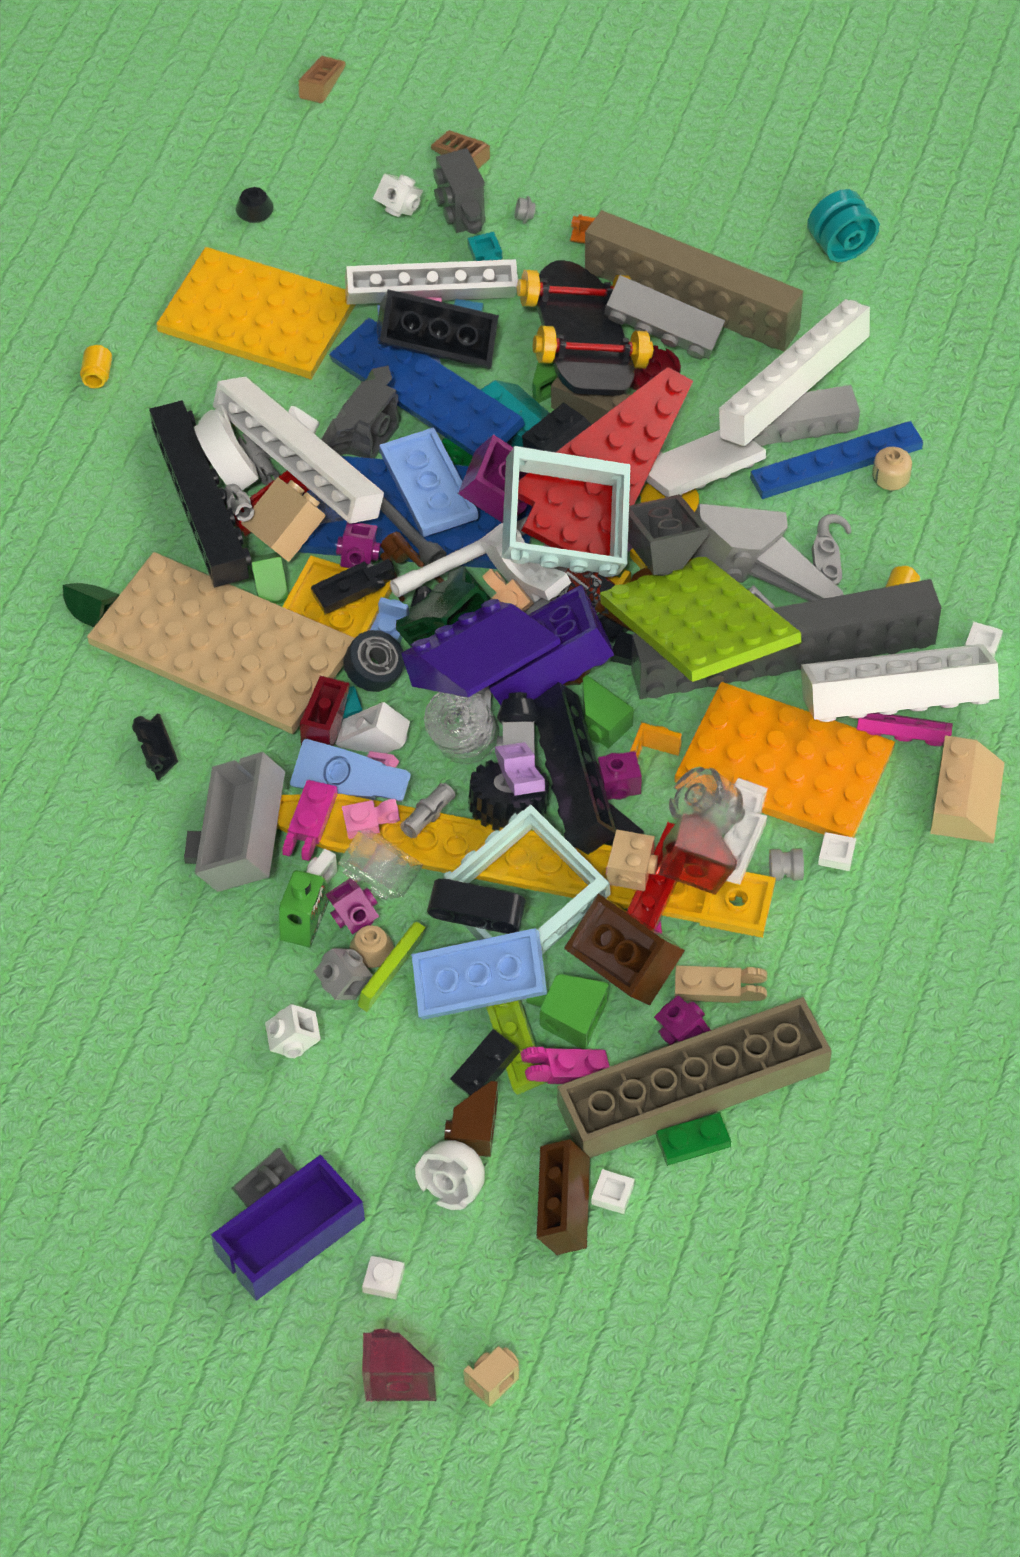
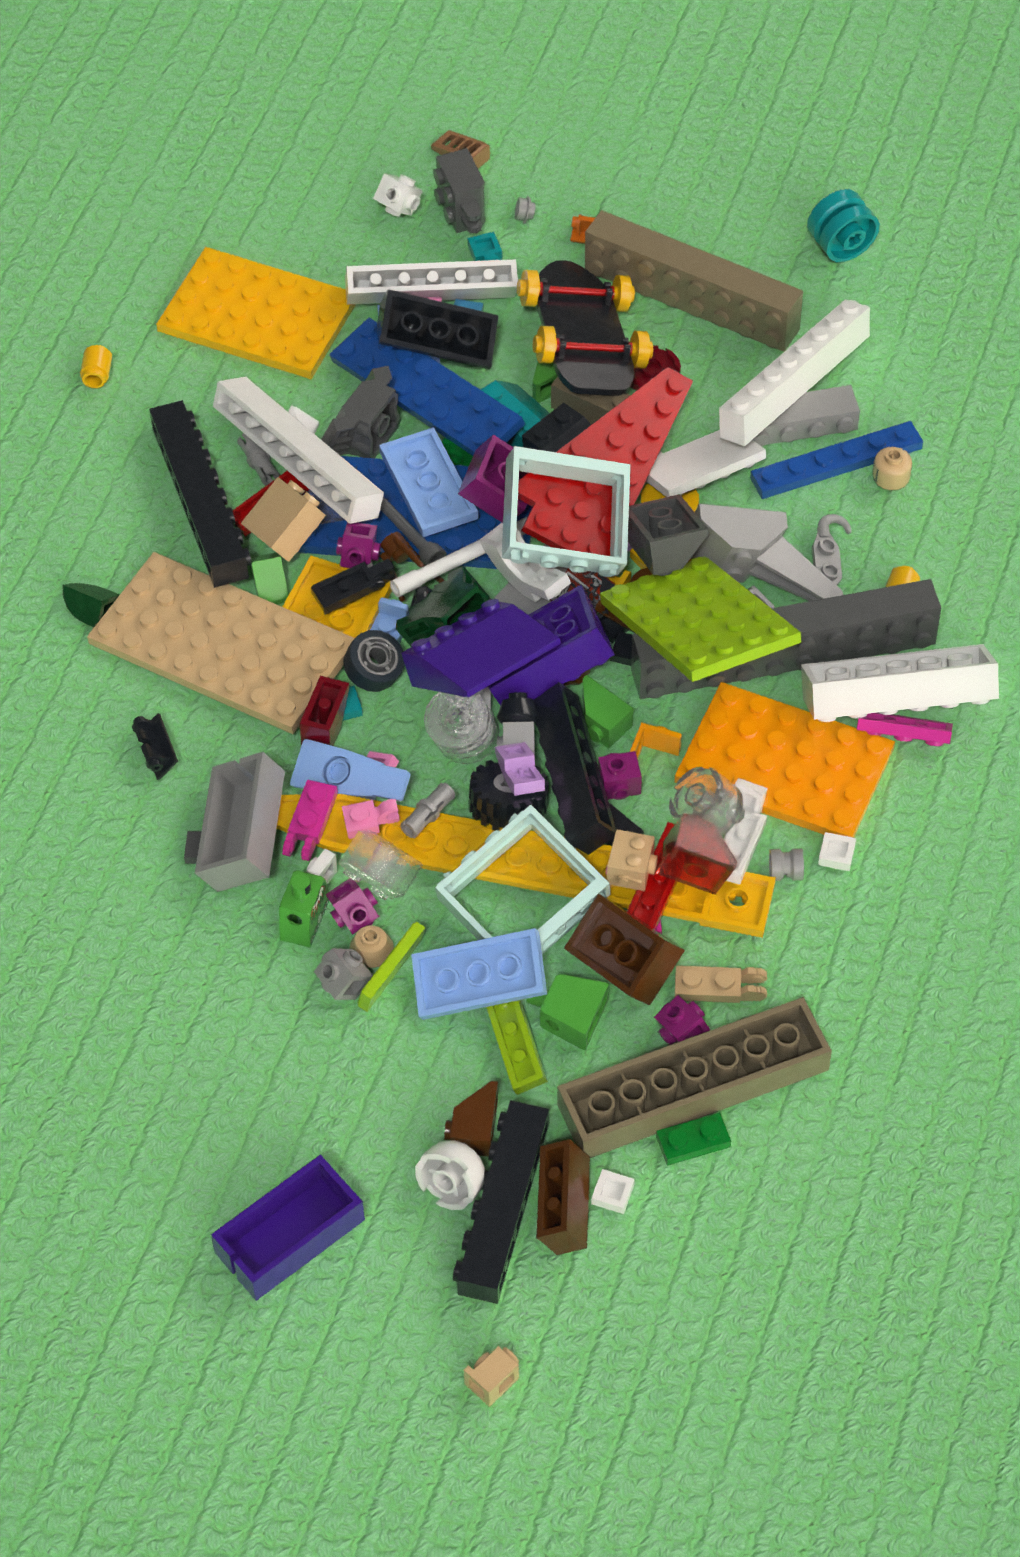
(224, 449): white arch -> none
(240, 501): light grey pin -> none
(254, 205): black cone -> none
(264, 1177): dark grey hips -> none
(292, 1031): white brick -> none
(318, 82): medium nougat slope -> none
(374, 730): white slope -> none
(383, 1277): white plate -> none
(395, 1369): clear pink slope -> none
(476, 906): black beam -> none
(485, 1063): black plate -> none
(502, 1203): none -> black brick
(507, 592): light nougat plate -> none
(562, 1064): dark pink hinge -> none
(663, 317): light grey brick -> none
(967, 791): tan slope -> none
(985, 635): white plate -> none

